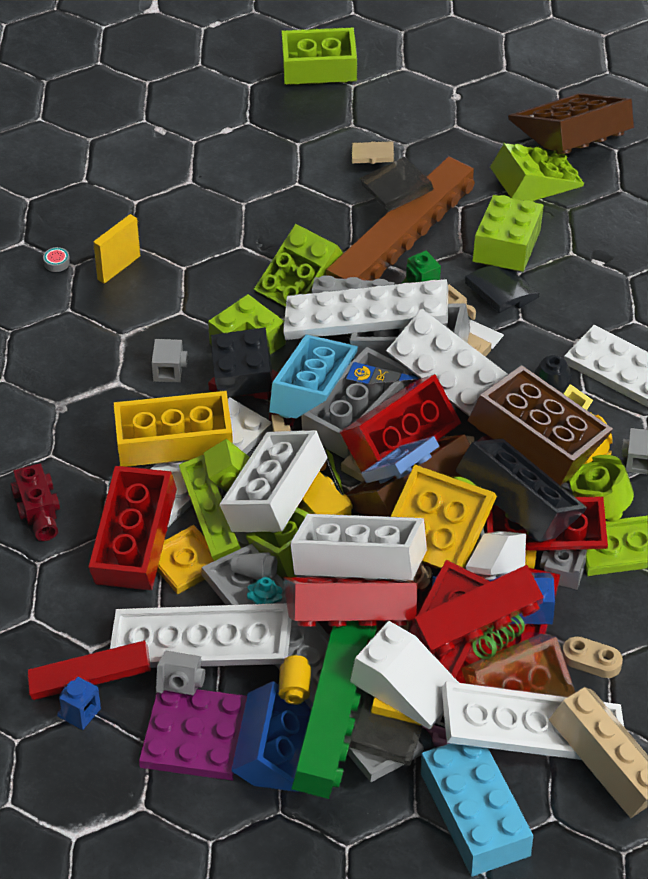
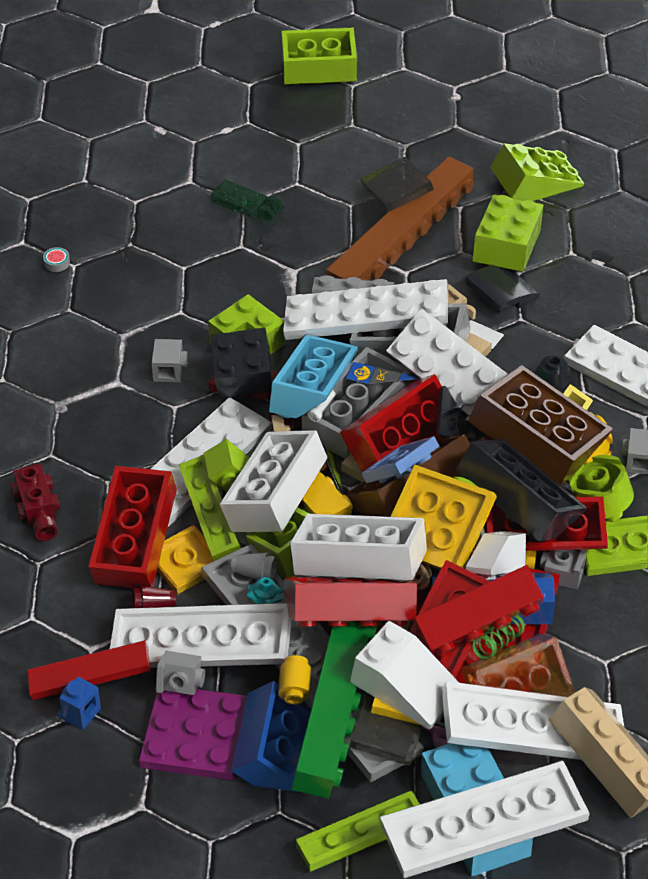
(116, 248): yellow tile -> none
(153, 597): none -> dark red cone
(171, 427): yellow brick -> none
(246, 201): none -> clear green hinge
(297, 264): lime slope -> none
(316, 413): none -> white piece
(350, 833): none -> lime plate
(372, 152): tan piece -> none
(422, 268): green window -> none
(450, 417): none -> black piece
(483, 819): none -> white plate
(575, 121): reddish brown slope -> none
(591, 657): tan plate -> none

